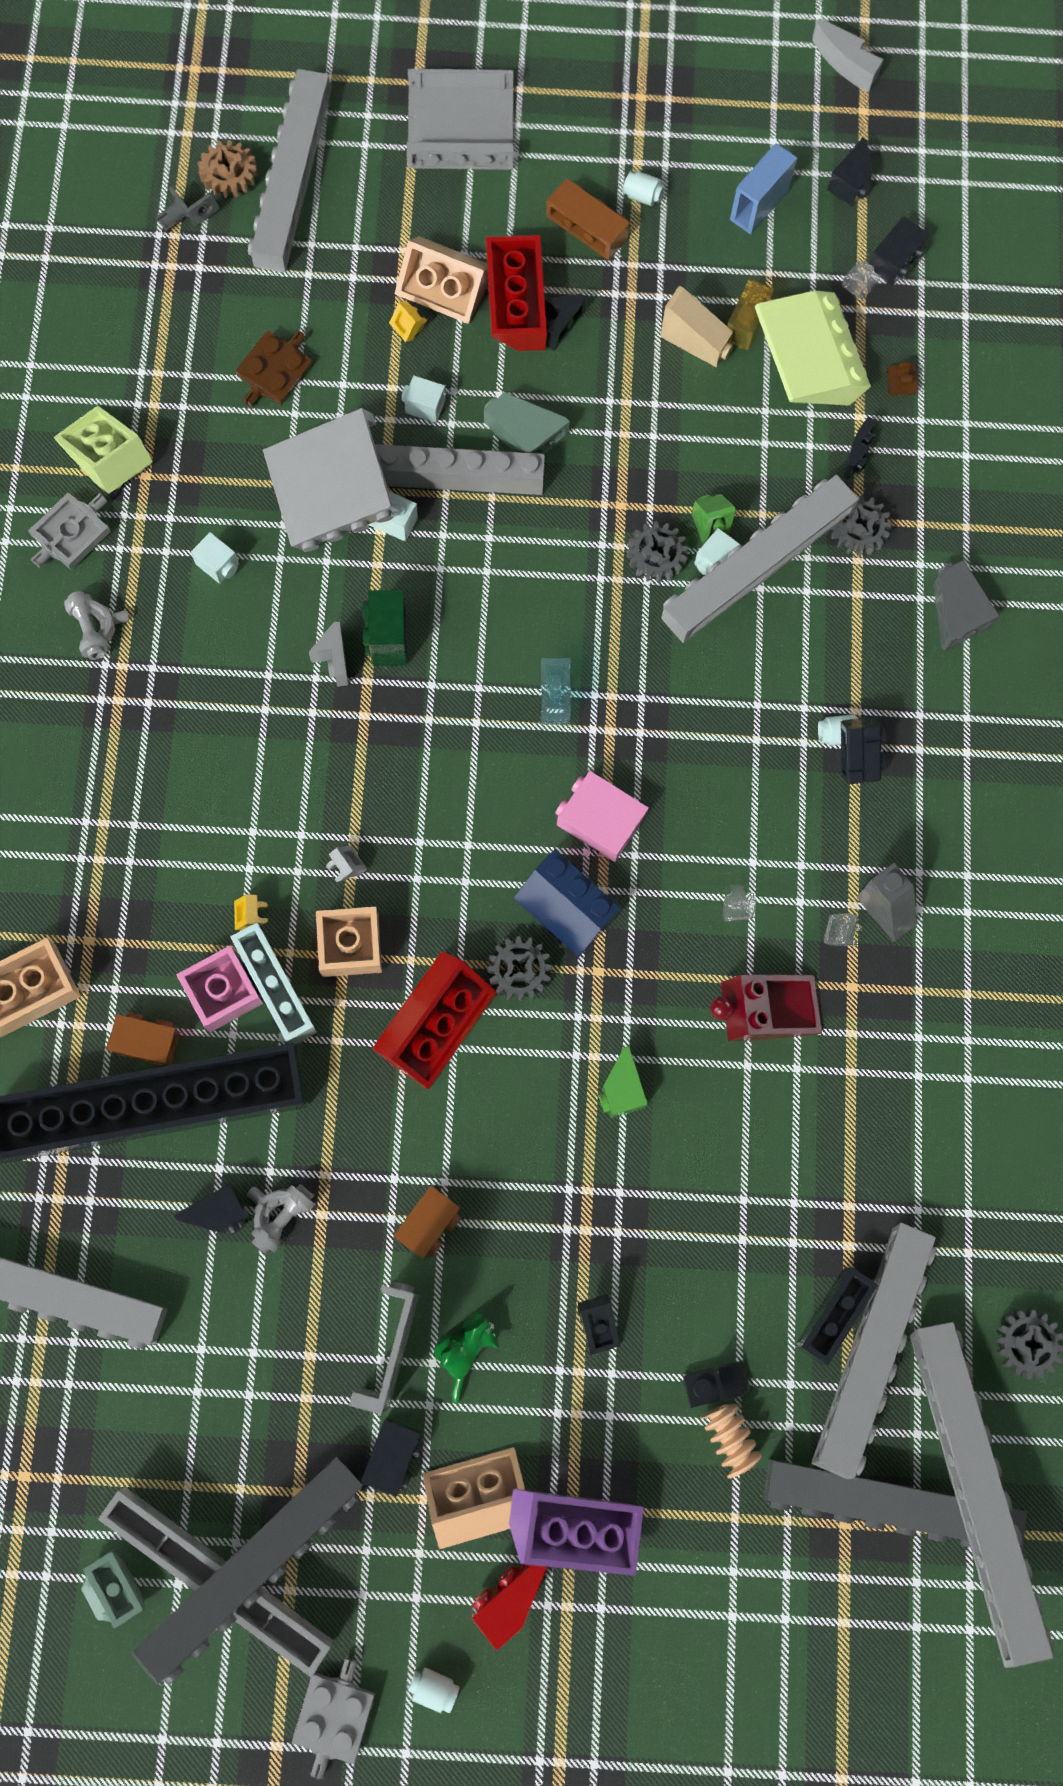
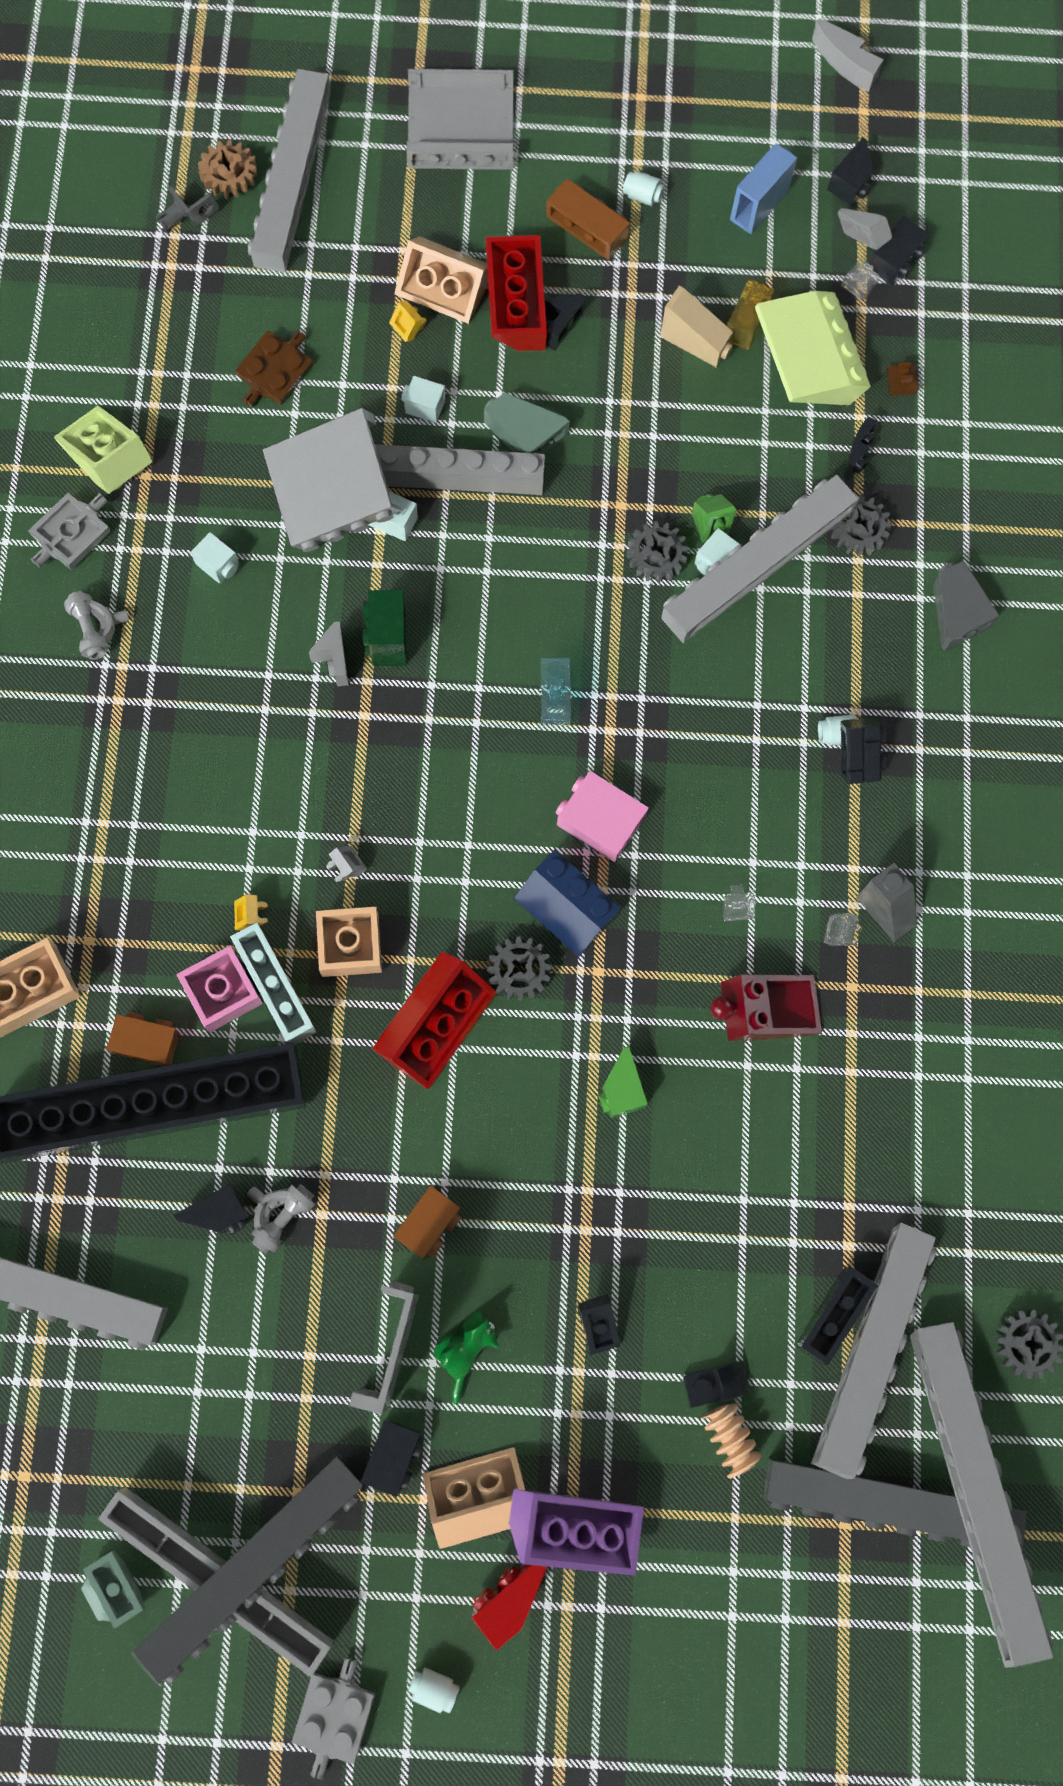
(865, 227): none -> light grey slope

